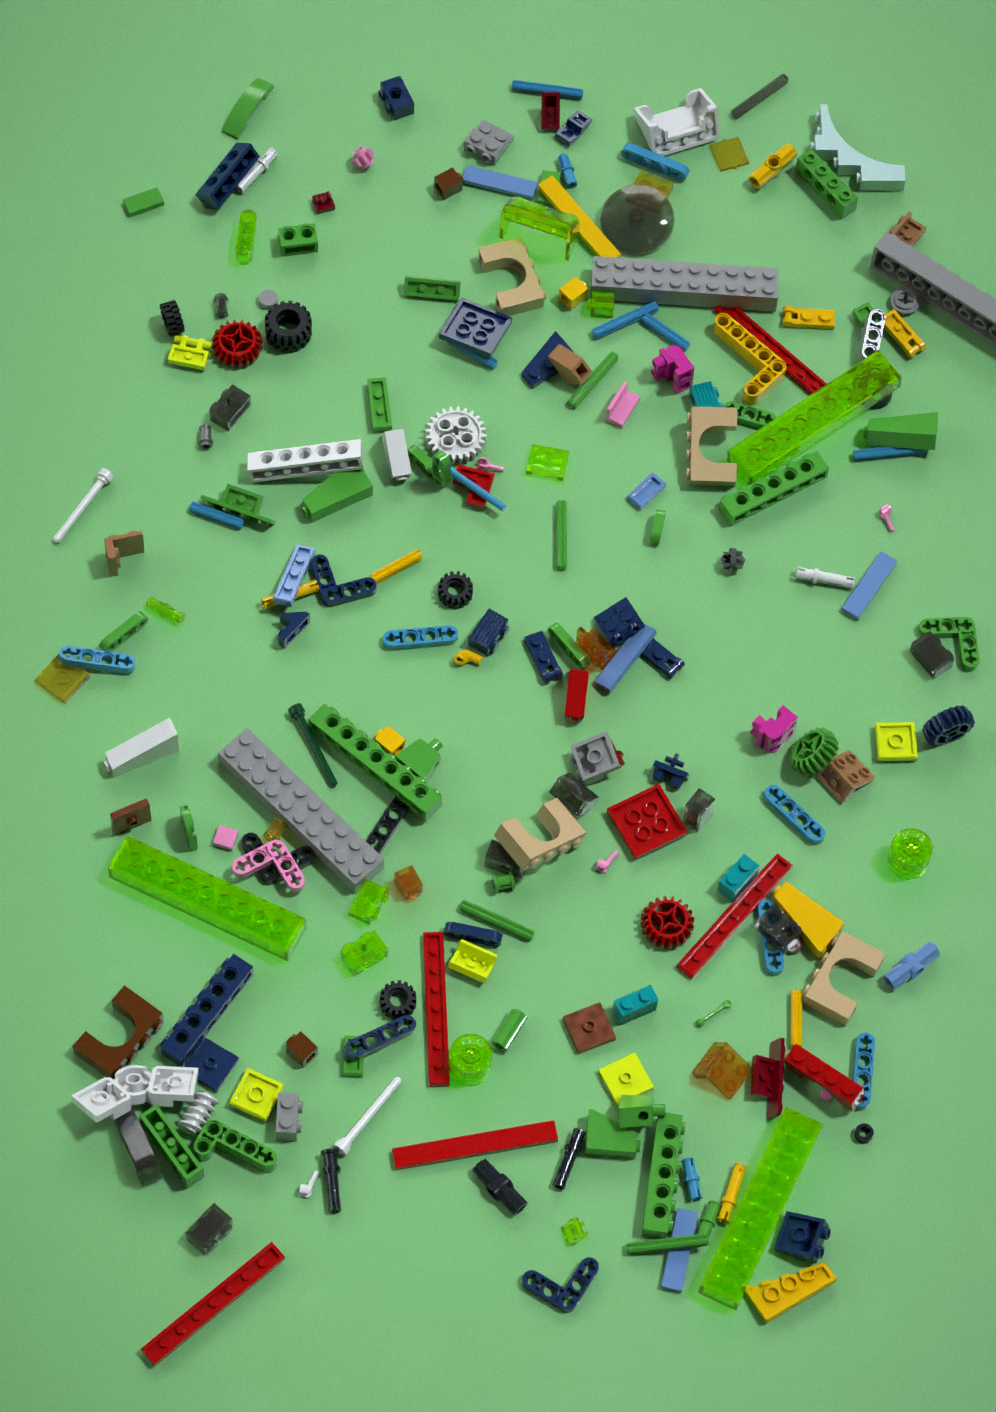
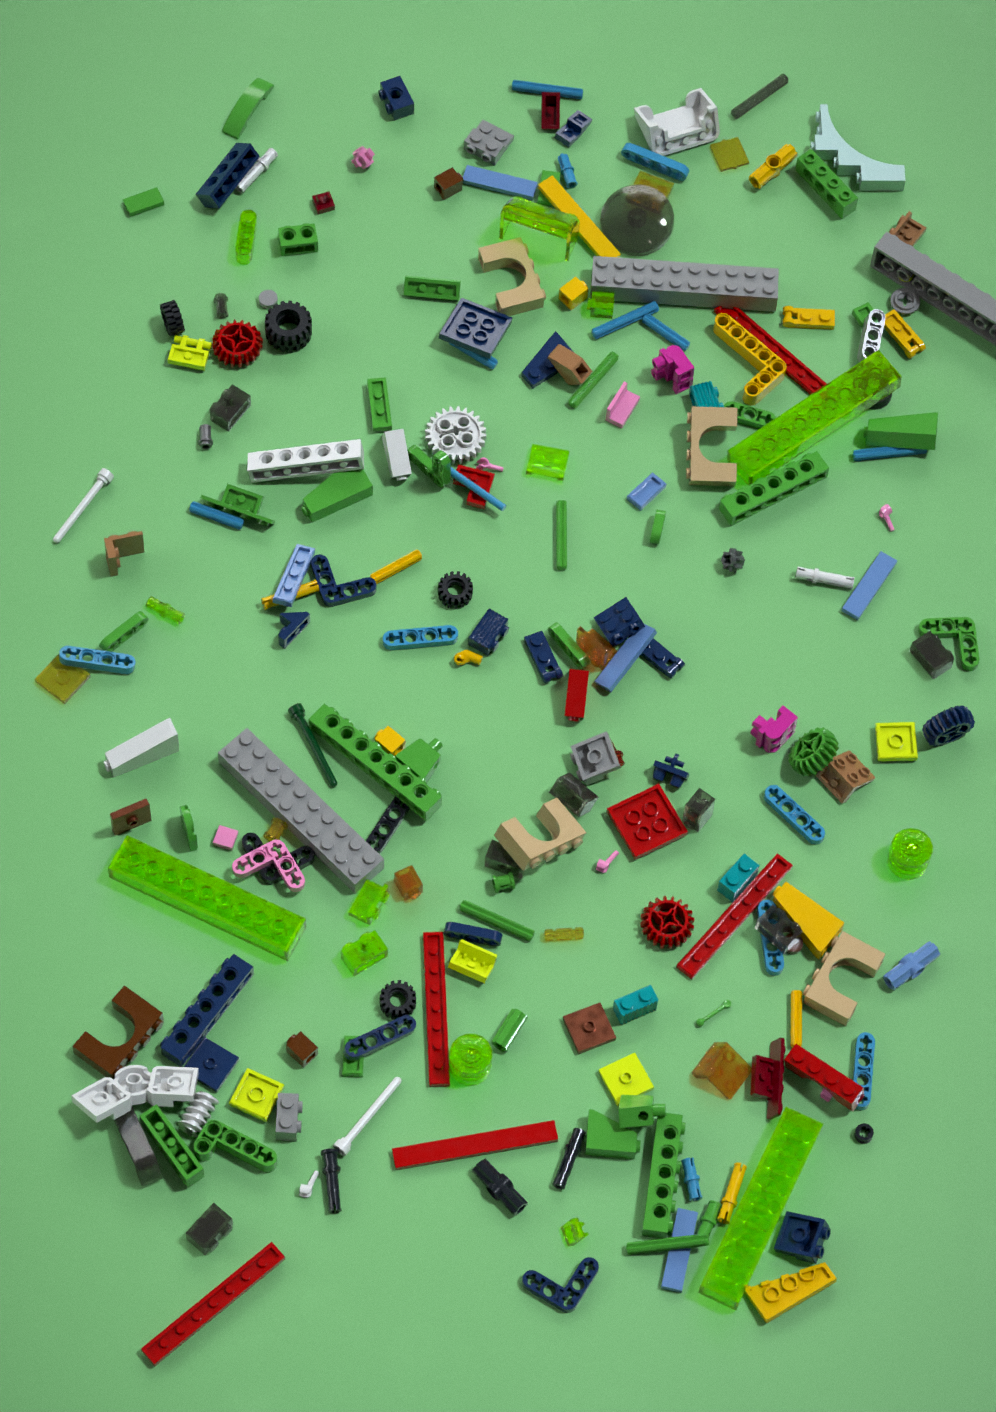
(564, 934): none -> clear yellow axle

